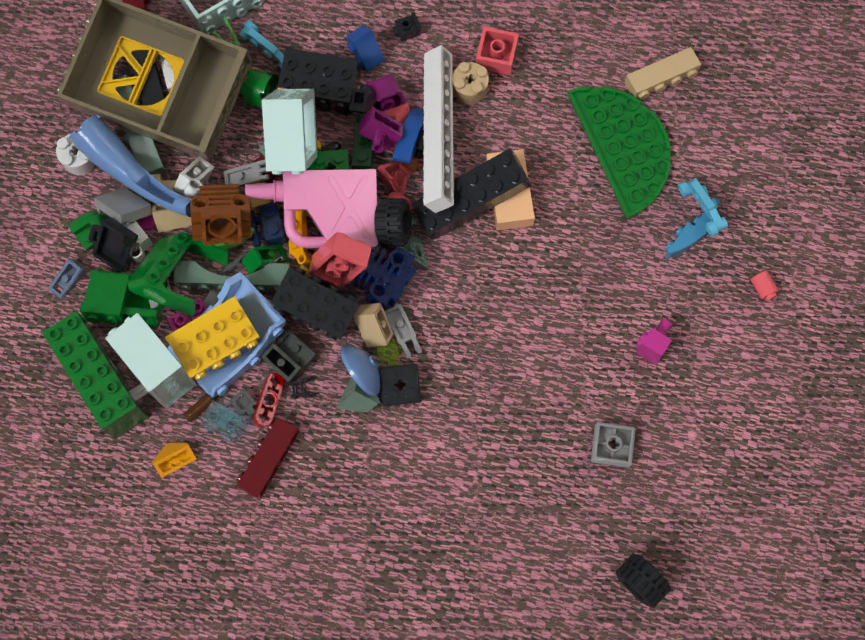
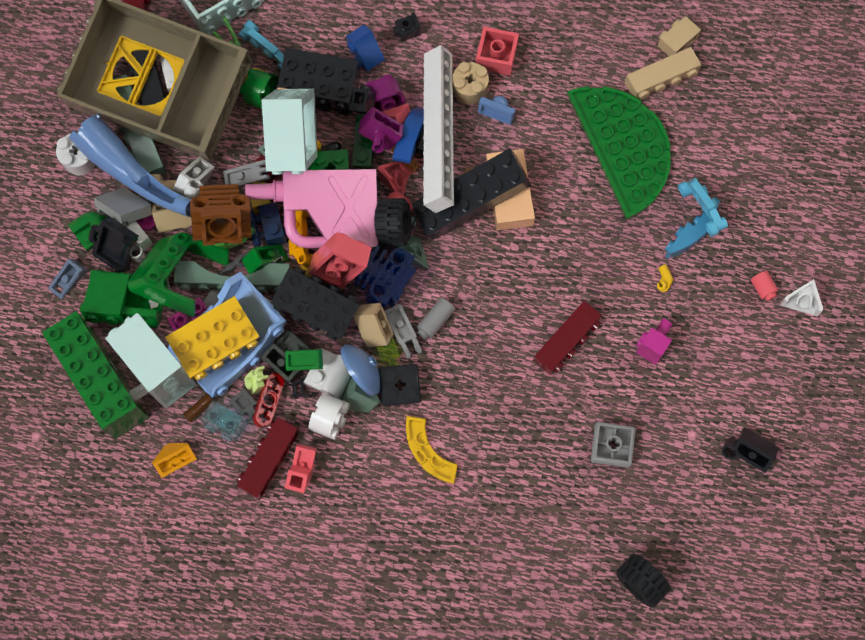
(254, 380): none -> yellowish green plate
(301, 469): none -> coral brick
(304, 359): none -> green tile
(329, 416): none -> white brick
(332, 378): none -> white brick
(425, 454): none -> yellow tile
(435, 319): none -> light grey brick
(497, 109): none -> medium blue tile
(567, 337): none -> dark red brick
(666, 280): none -> yellow arm
(679, 37): none -> tan brick
(751, 449): none -> black hinge
(804, 299): none -> white slope

